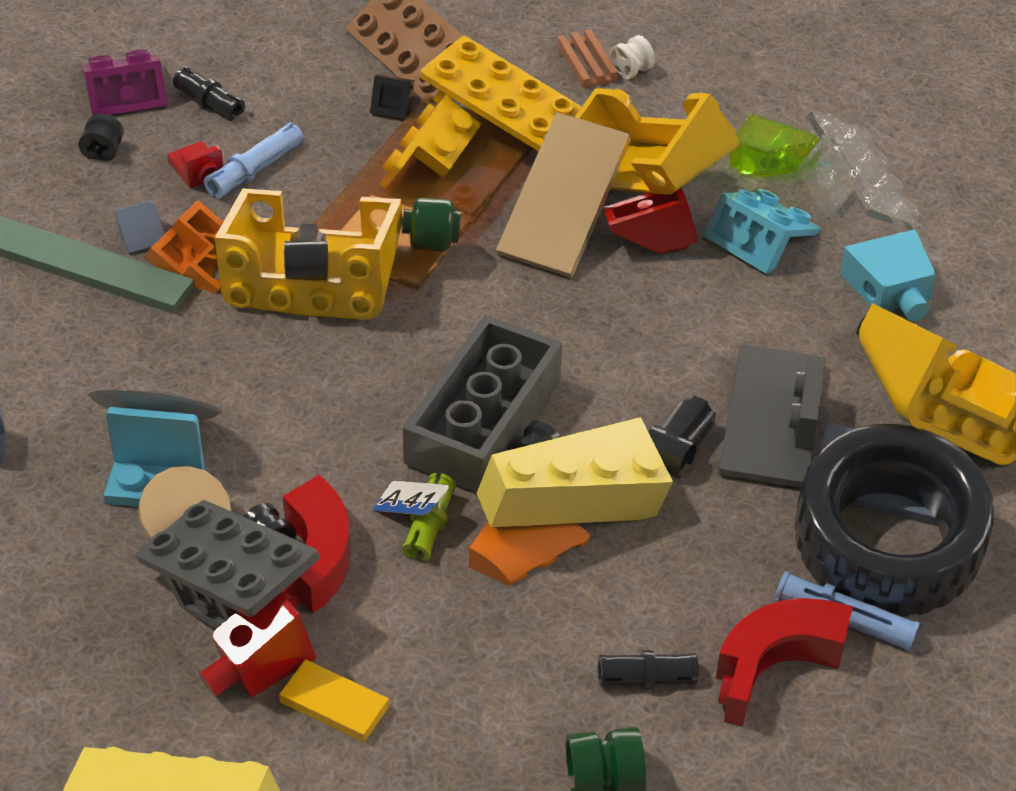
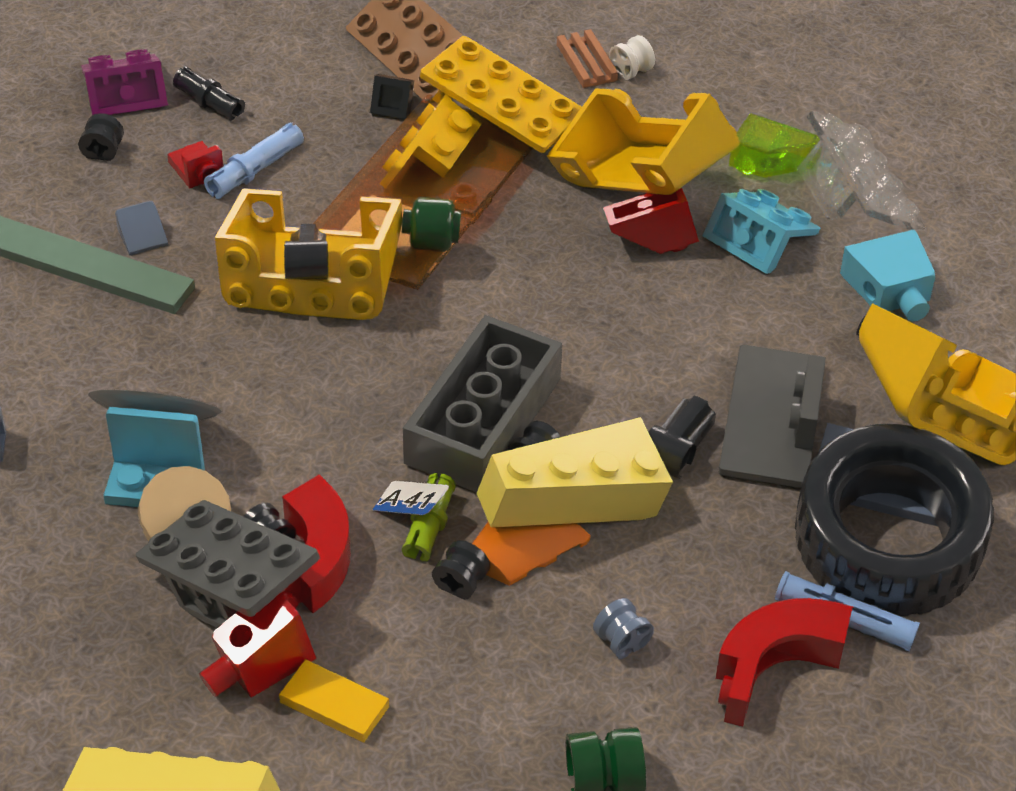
(190, 247): orange slope -> none
(461, 569): none -> black wheel
(564, 194): tan tile -> none
(623, 627): none -> sand blue wheel
(647, 669): black pin -> none

